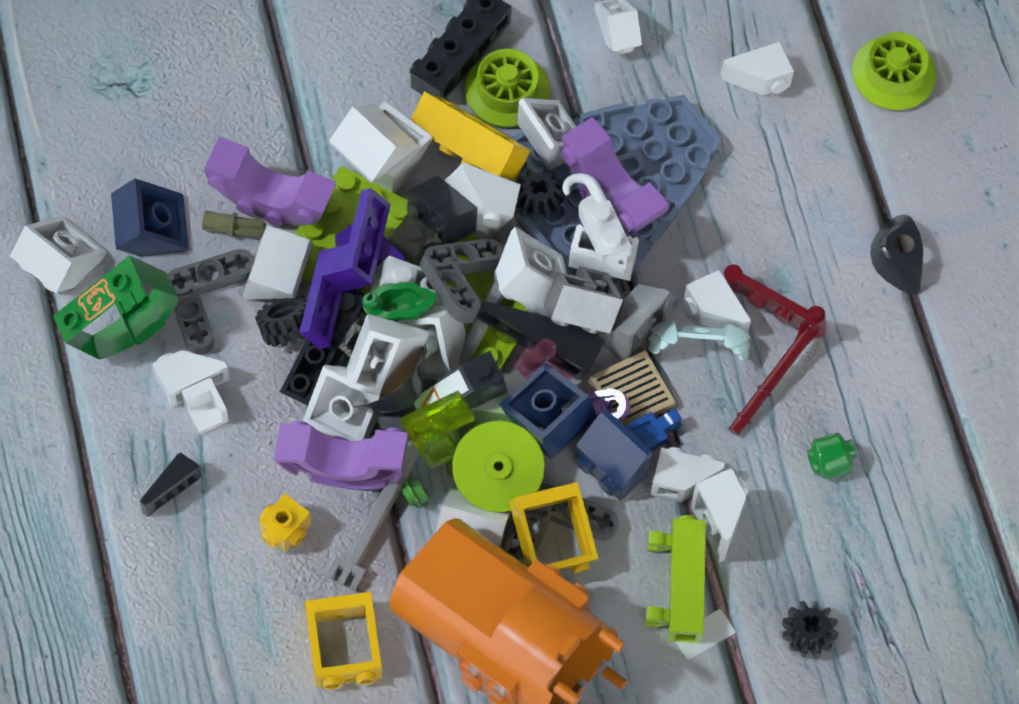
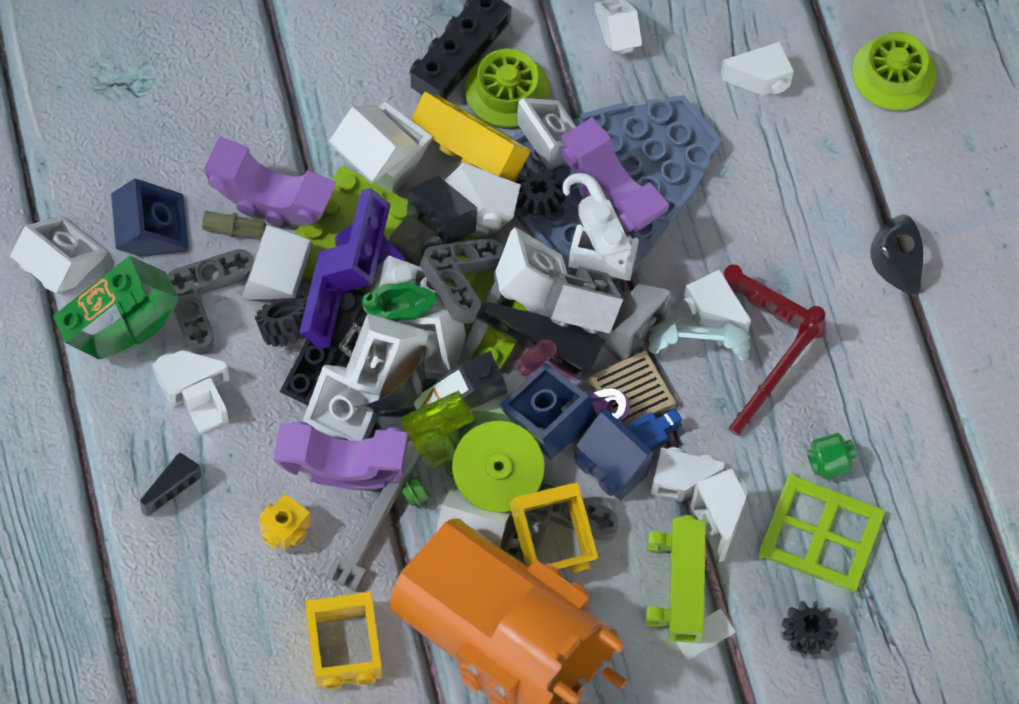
(821, 532): none -> lime window

